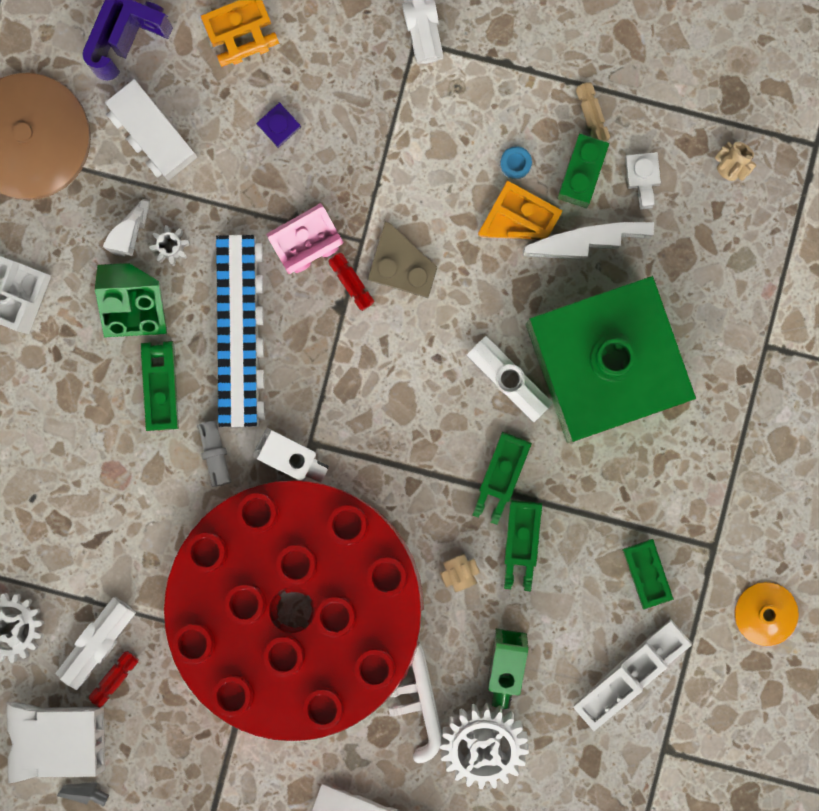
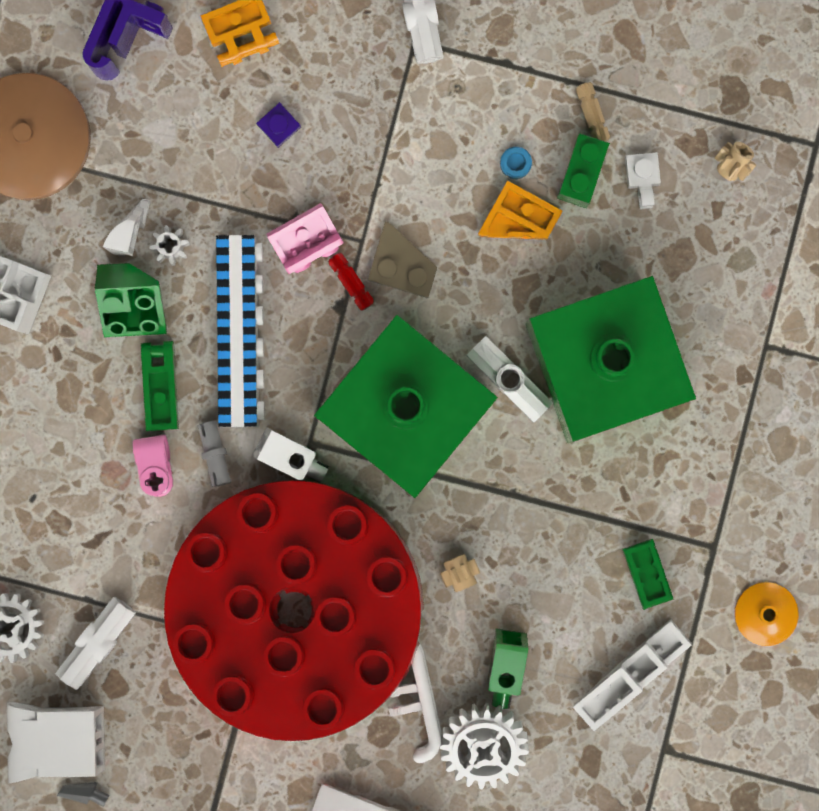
(113, 679): red axle -> none
(149, 131): white brick -> none
(153, 458): none -> bright pink piece
(405, 406): none -> green brick
(502, 474): green hinge -> none
(522, 541): green hinge -> none
(576, 243): white slope -> none

